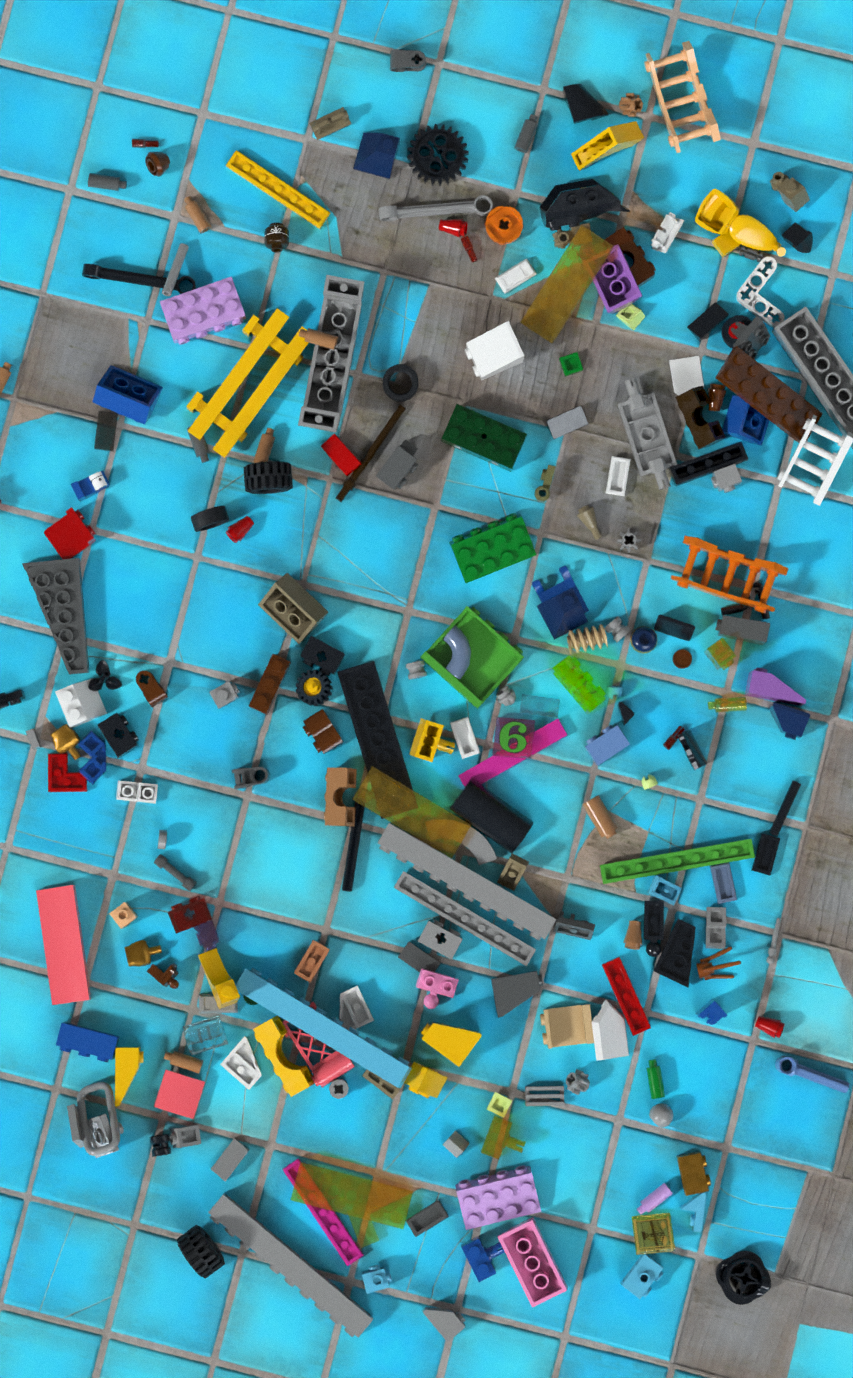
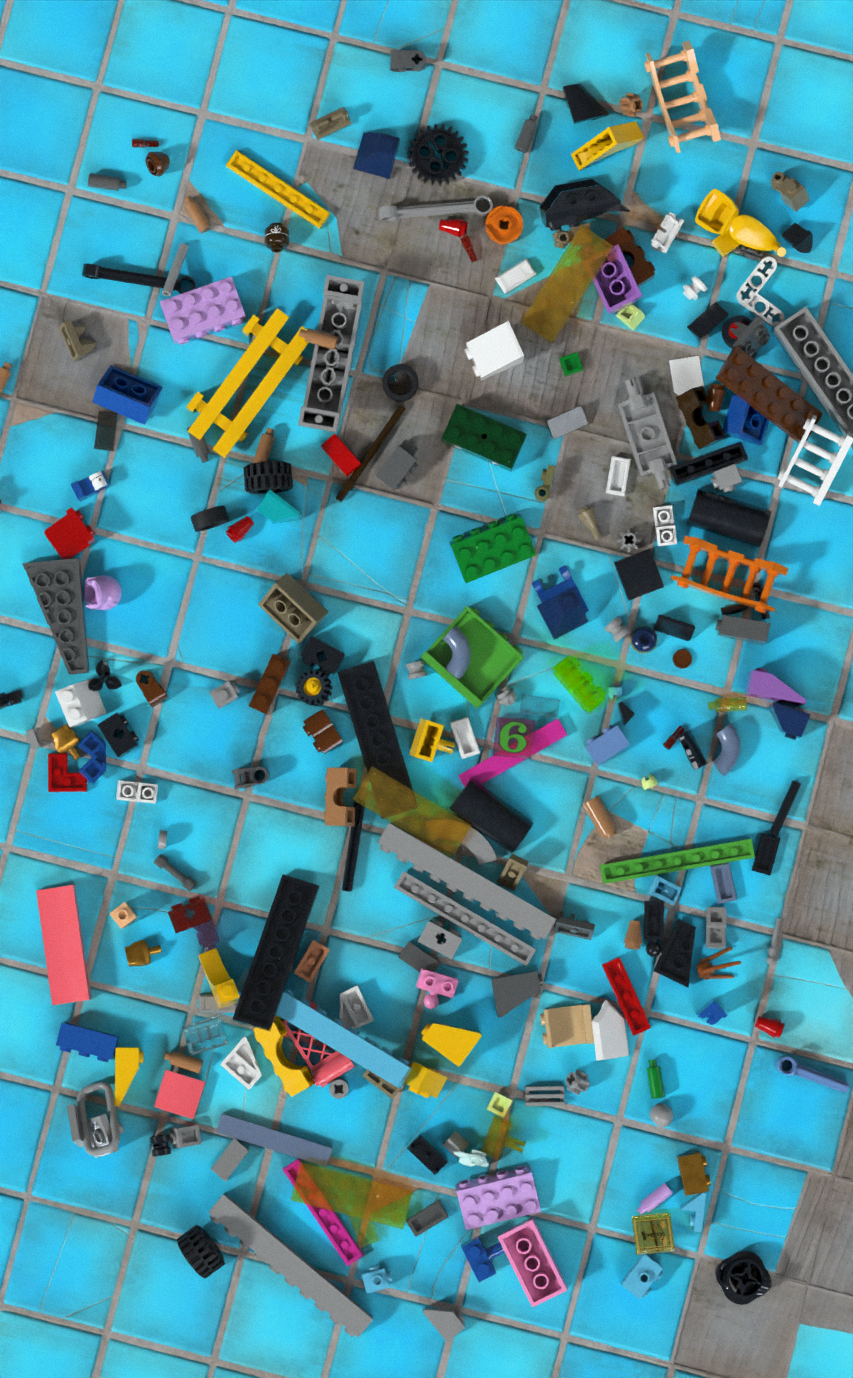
(70, 333): none -> dark tan tile
(102, 592): none -> lavender hair
(165, 978): reddish brown piece -> none
(274, 1140): none -> sand blue tile
(276, 953): none -> black plate
(278, 509): none -> teal slope
(427, 1154): none -> black hinge
(475, 1158): none -> light aqua plate
(586, 639): tan piece -> none
(639, 574): none -> black slope
(664, 525): none -> white slope
(692, 290): none -> white wheel
(720, 654): clear yellow brick -> none
(729, 517): none -> black brick
(730, 750): none -> sand blue cylinder

